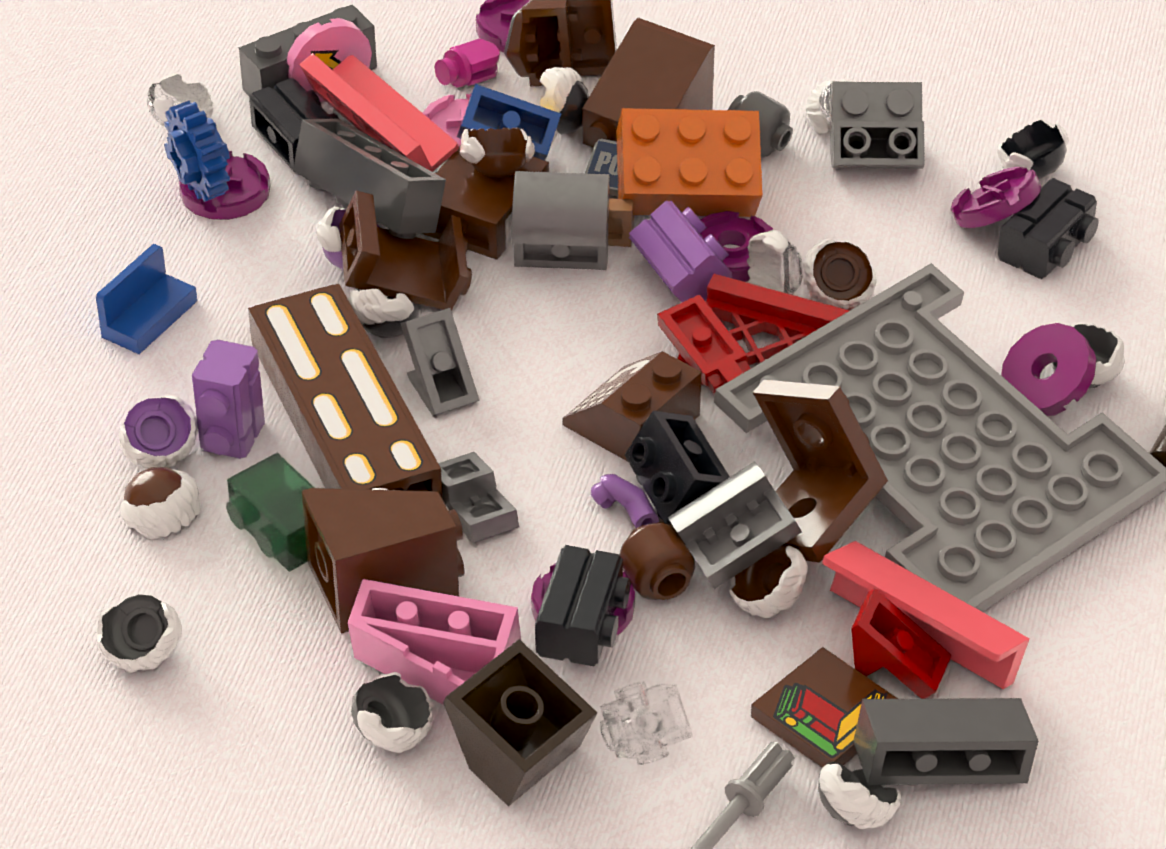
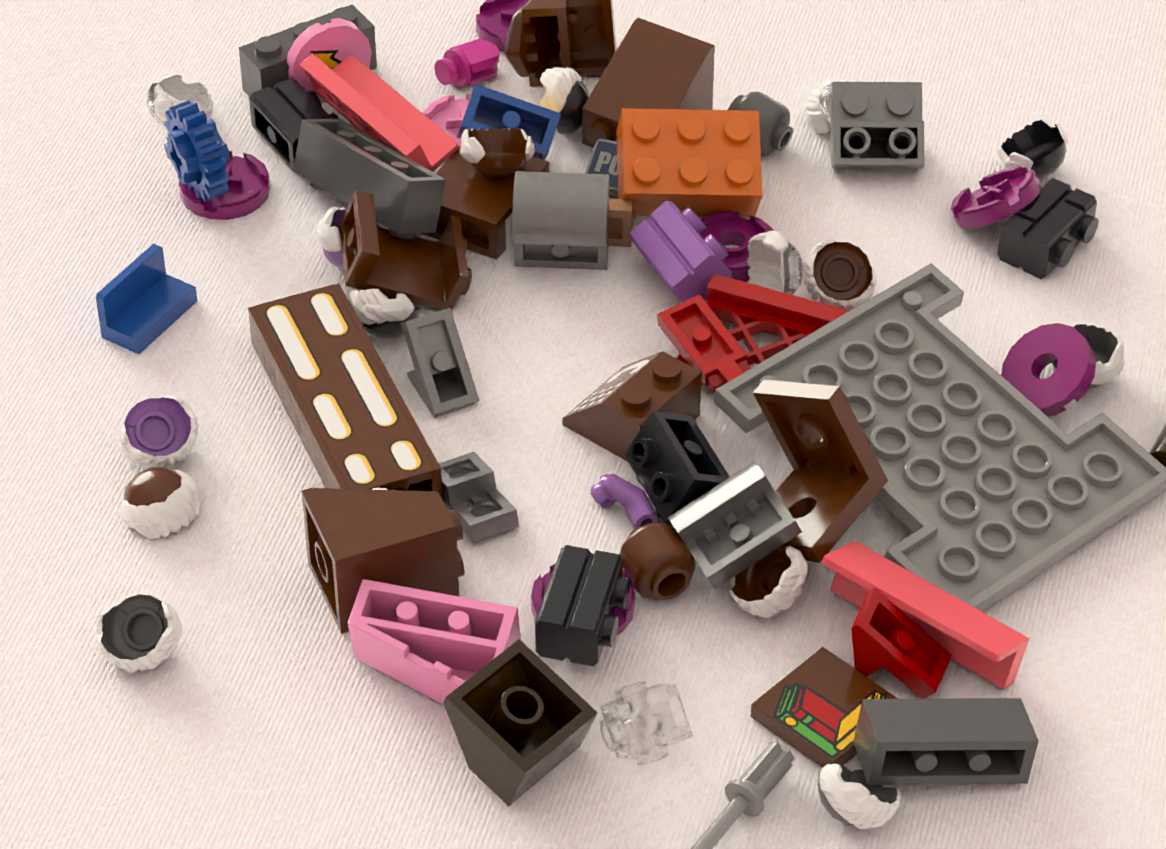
(228, 398): medium lavender brick -> none
(270, 507): clear green brick -> none
(392, 712): dark grey hair -> none

